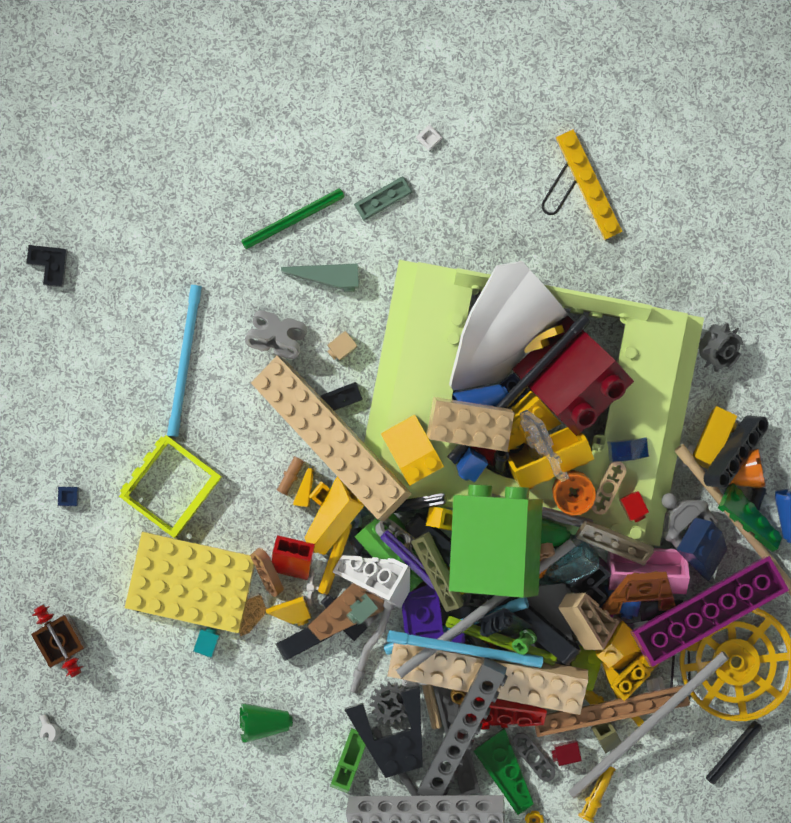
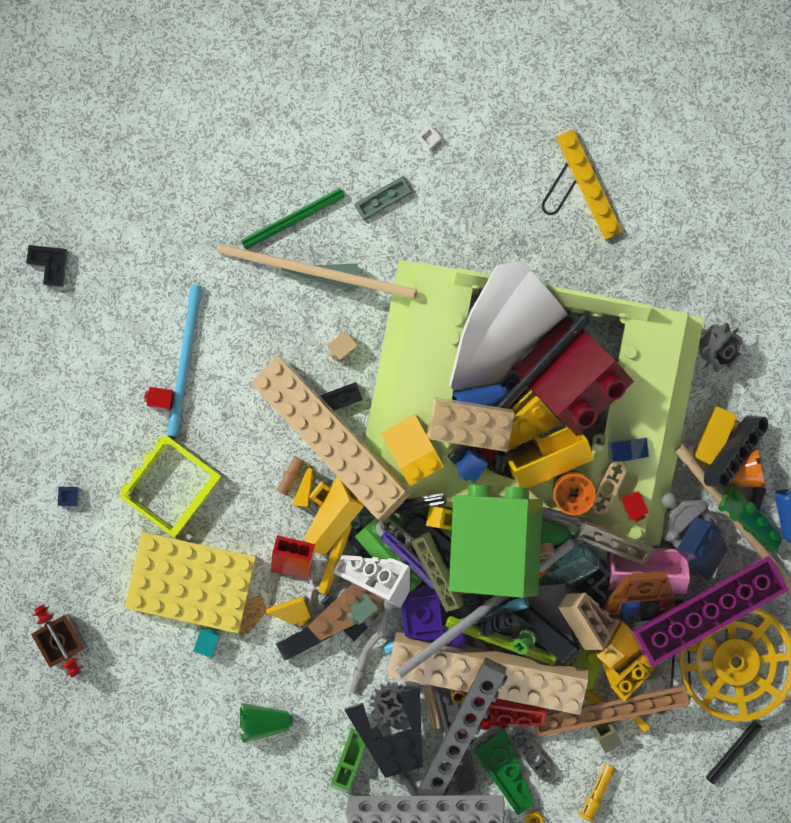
(49, 728): white piece -> none
(159, 398): none -> red brick
(267, 572): medium nougat beam -> none
(276, 334): light grey piece -> none
(318, 271): none -> tan piece
(406, 639): medium azure piece -> none
(540, 443): clear wing -> none
(542, 339): yellow slope -> none
(566, 753): dark red brick -> none
(653, 720): light grey piece -> none

